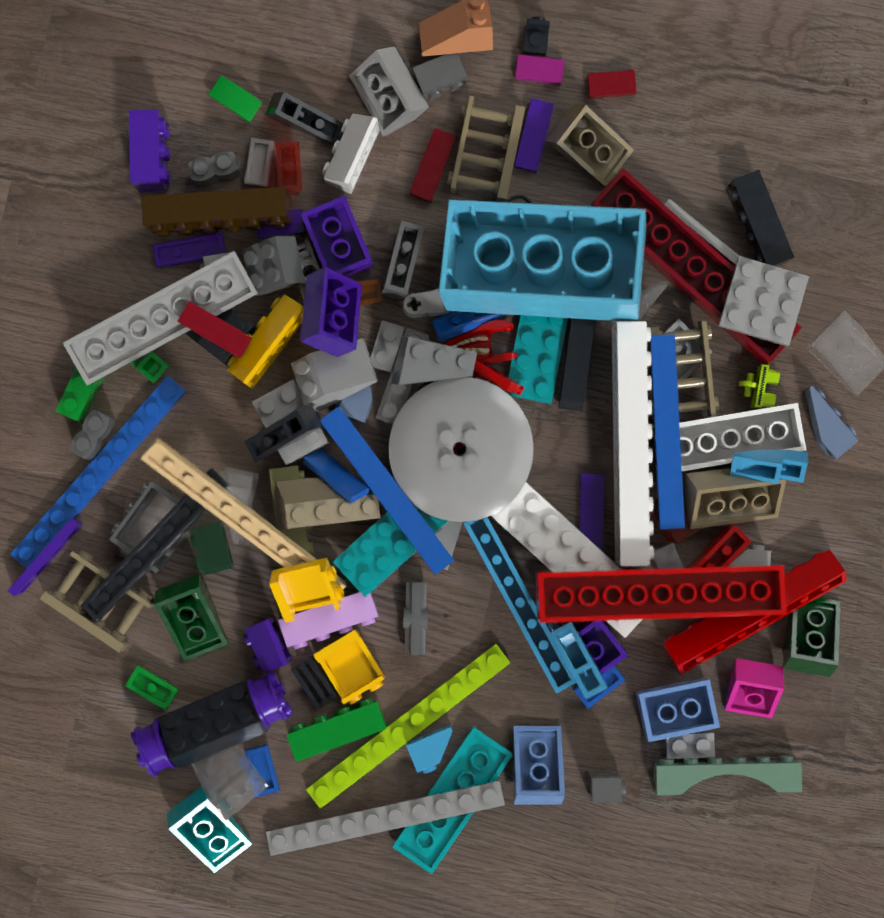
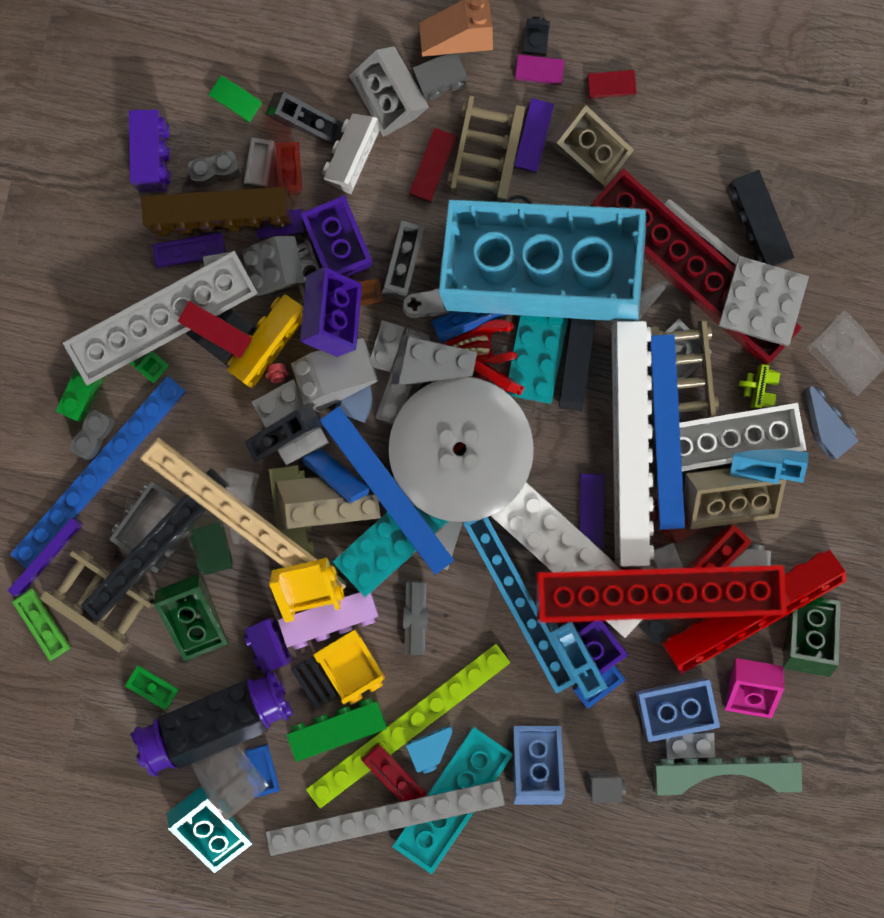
(41, 624): none -> bright green tile
(277, 373): none -> coral plate
(392, 774): none -> dark red tile
(655, 629): none -> black plate

